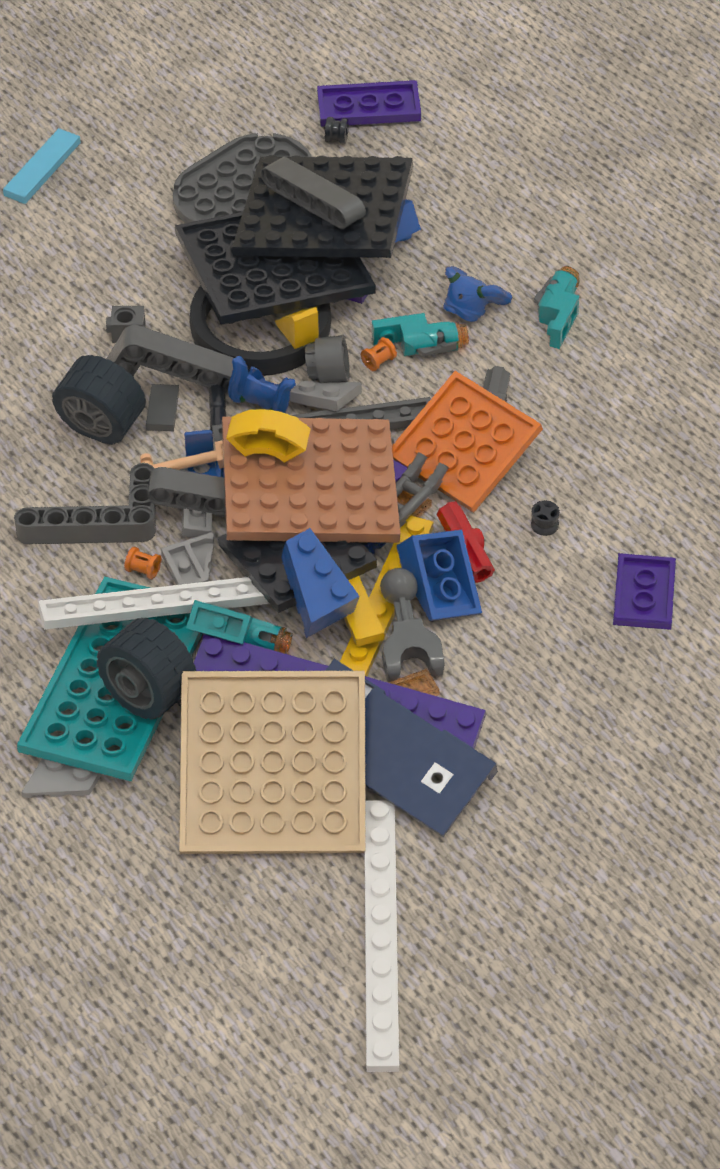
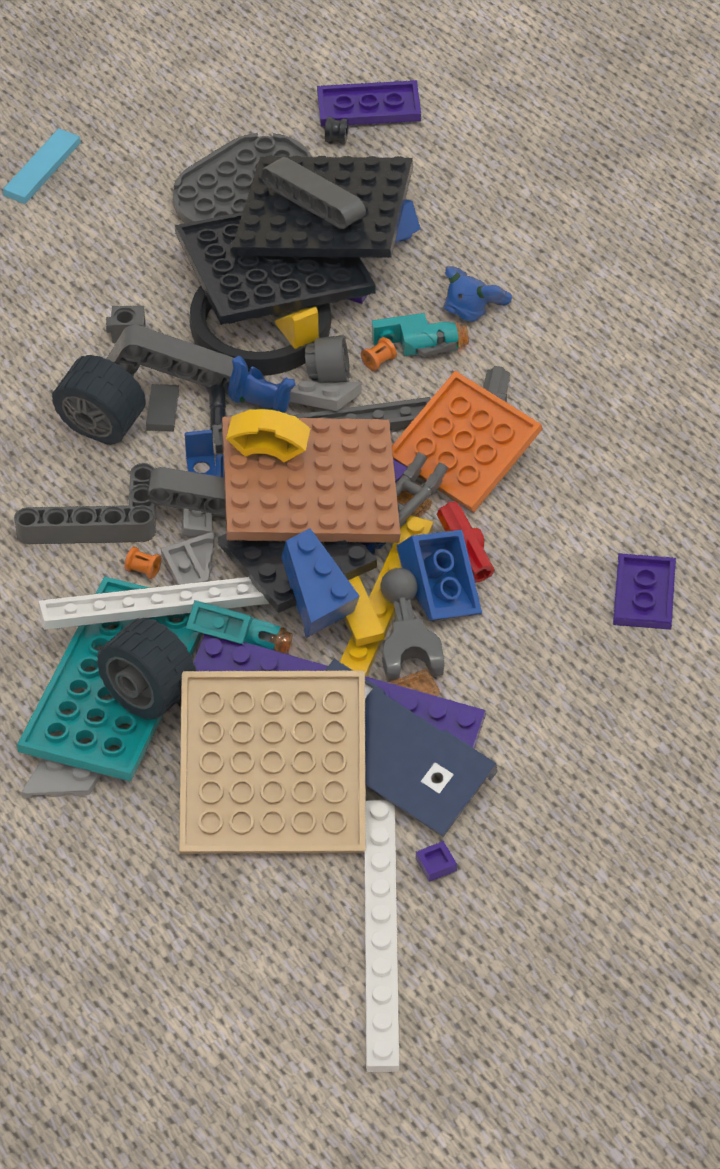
(189, 461): light nougat hinge -> none
(436, 861): none -> dark purple plate
(550, 513): black wheel -> none
(559, 304): teal plate -> none

